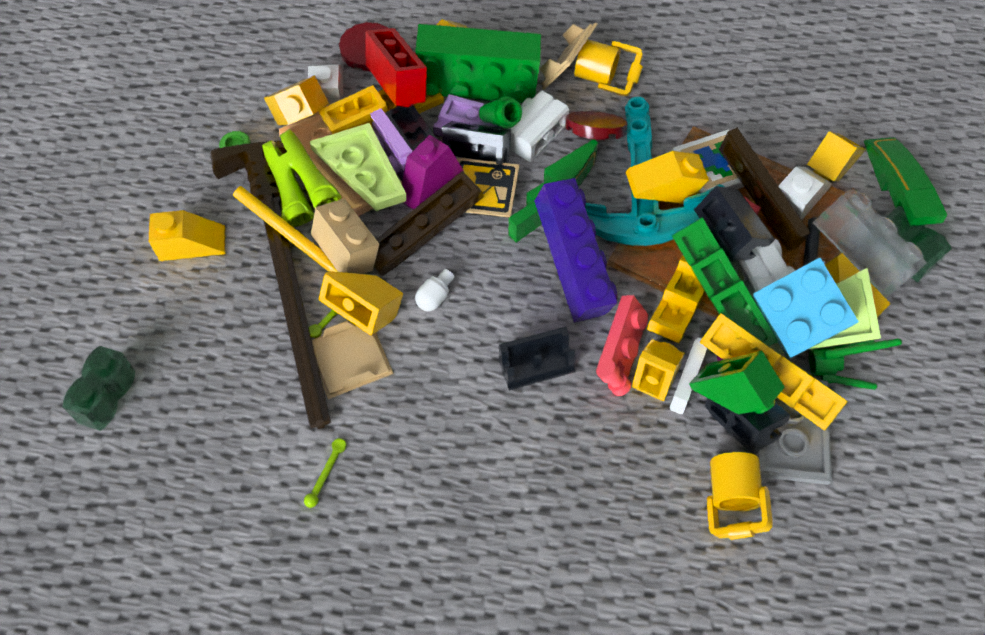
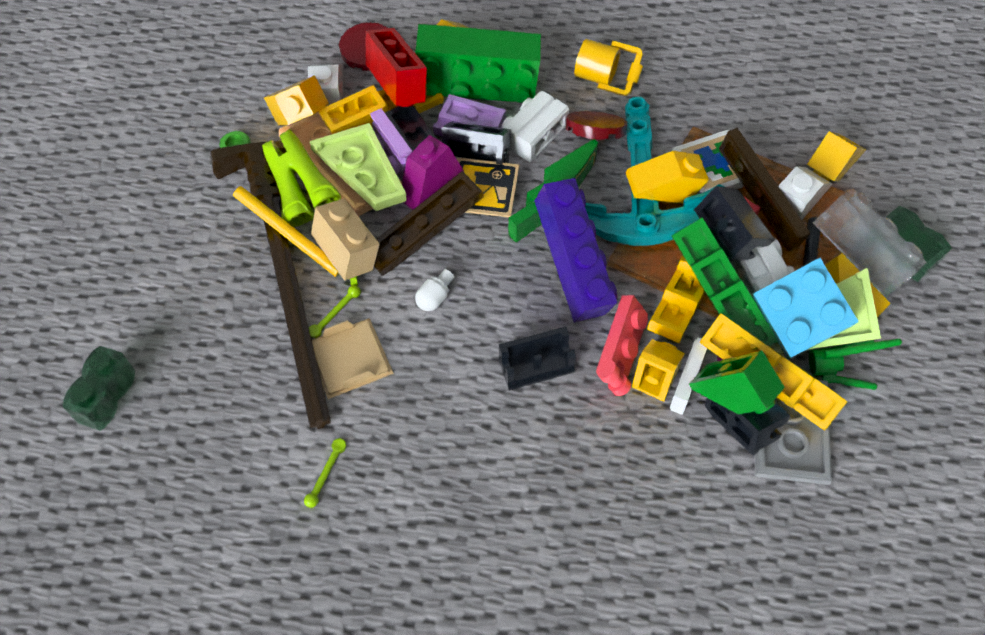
(185, 235): yellow slope -> none
(361, 299): yellow slope -> none
(502, 112): green cone -> none
(576, 38): tan piece -> none
(738, 487): yellow piece -> none
(905, 180): green slope -> none

